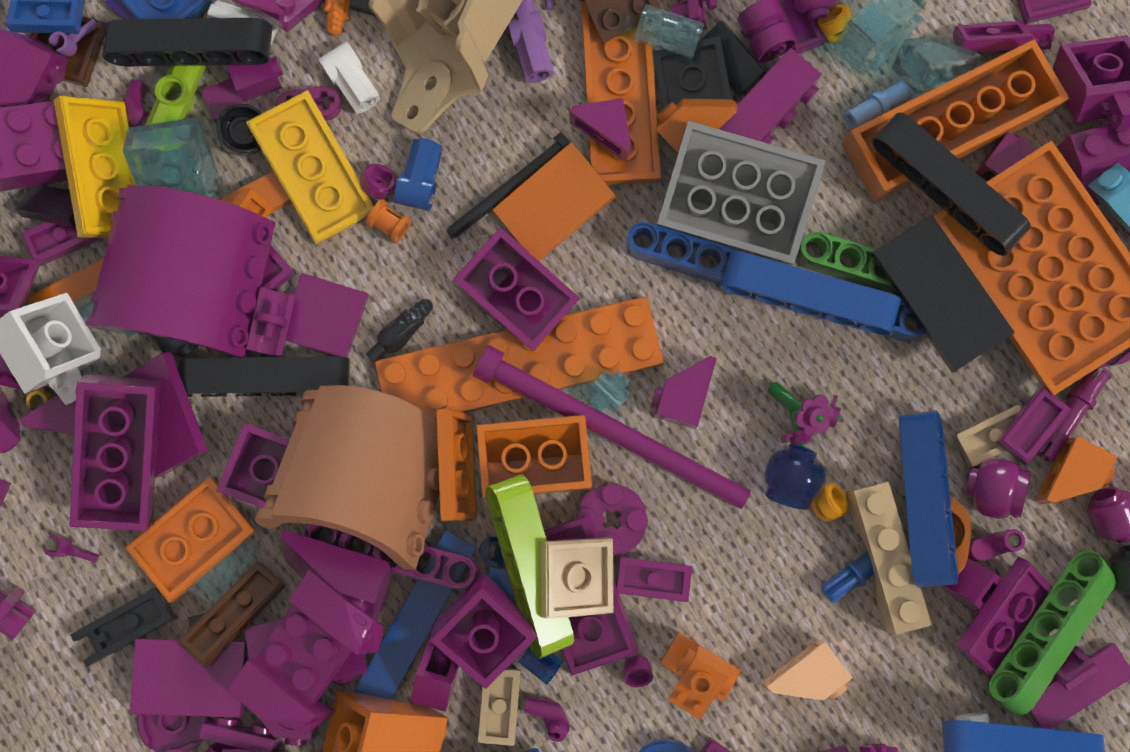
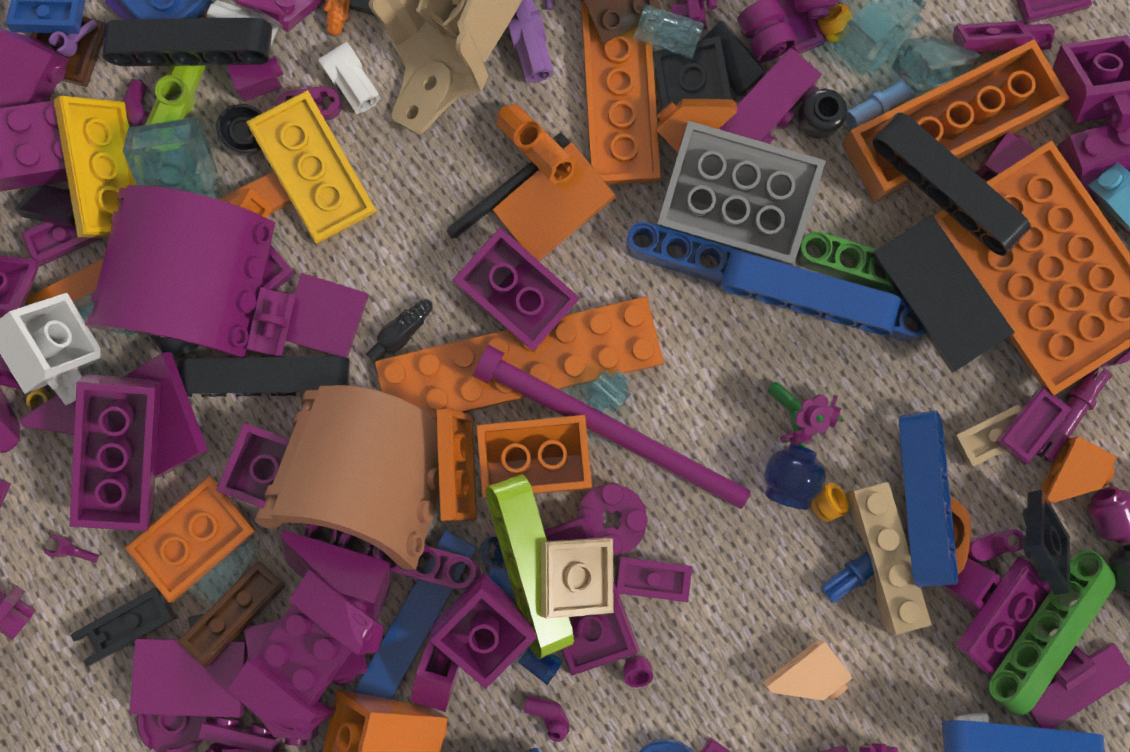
(220, 97): magenta tile -> none
(378, 181): magenta tile -> none
(388, 221): orange bush -> none
(418, 180): blue piece -> none
(500, 709): tan plate -> none
(535, 143): none -> orange piece
(605, 124): magenta slope -> none
(684, 394): magenta slope -> none
(701, 675): orange tile -> none
(822, 113): none -> black head
(998, 488): magenta piece -> none
(1047, 542): none -> black plate

